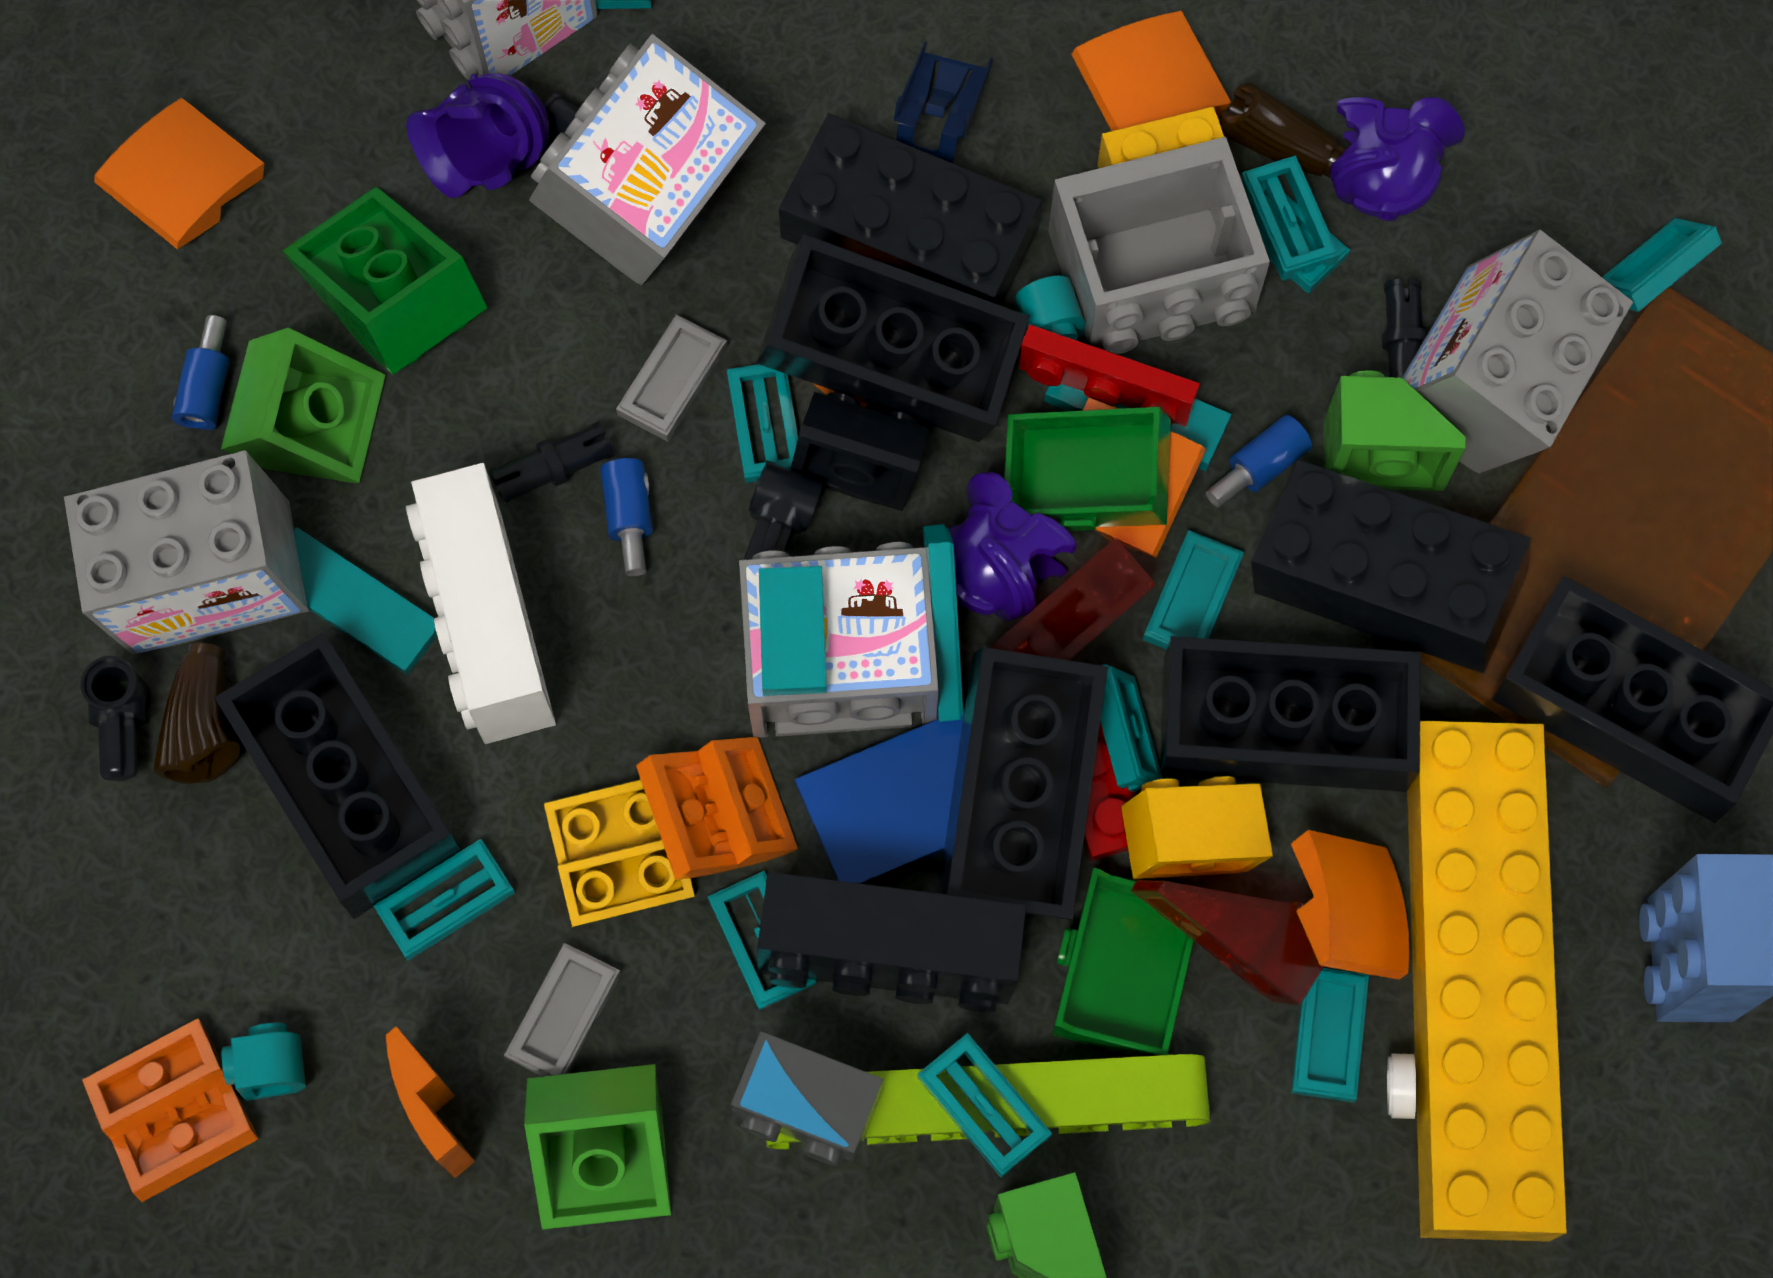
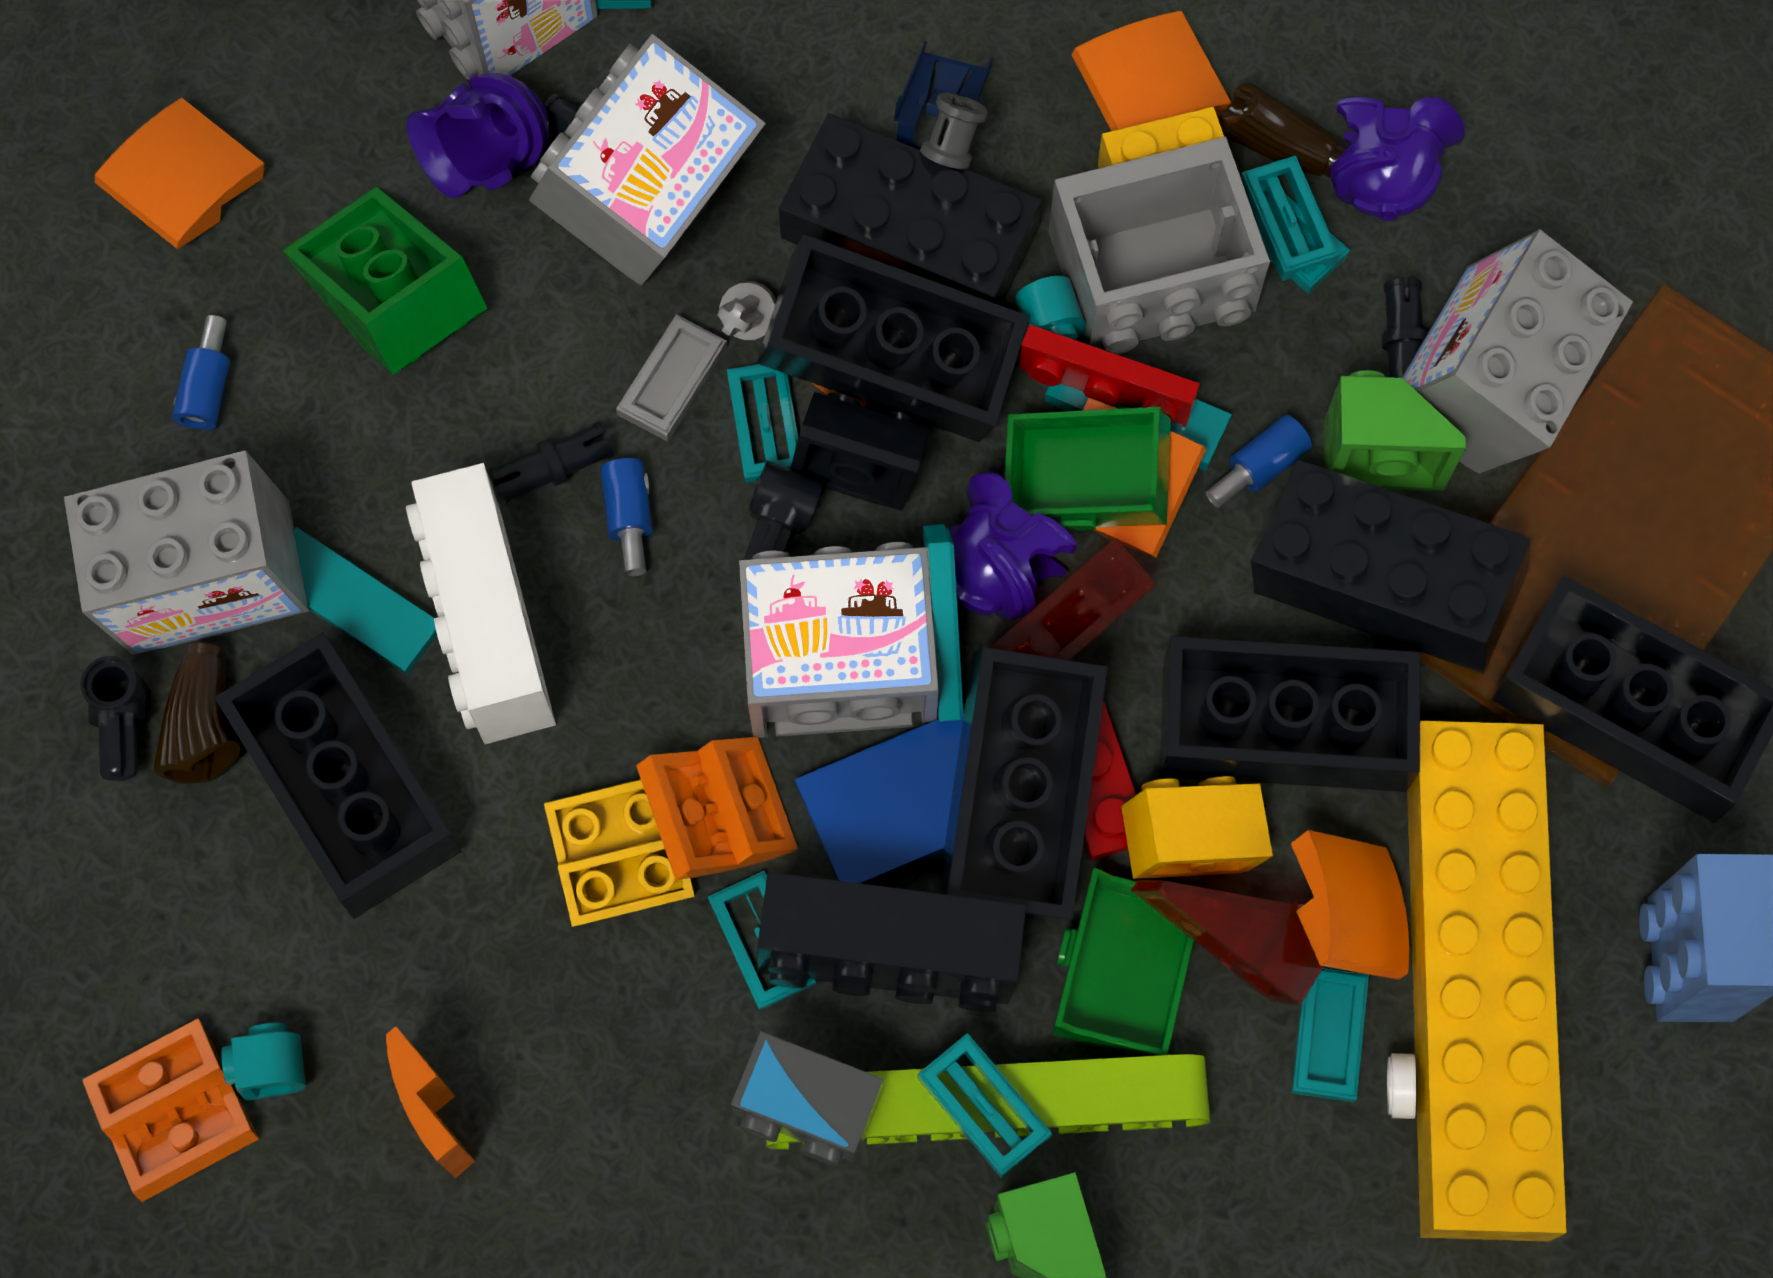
(303, 408): bright green slope -> none
(458, 918): teal tile -> none
(563, 1013): light grey tile -> none
(597, 1146): bright green slope -> none
(746, 310): none -> light grey piece
(792, 631): teal tile -> none
(953, 130): none -> dark grey bush
(1127, 732): teal tile -> none
(1193, 590): teal tile -> none
(1662, 260): teal tile -> none

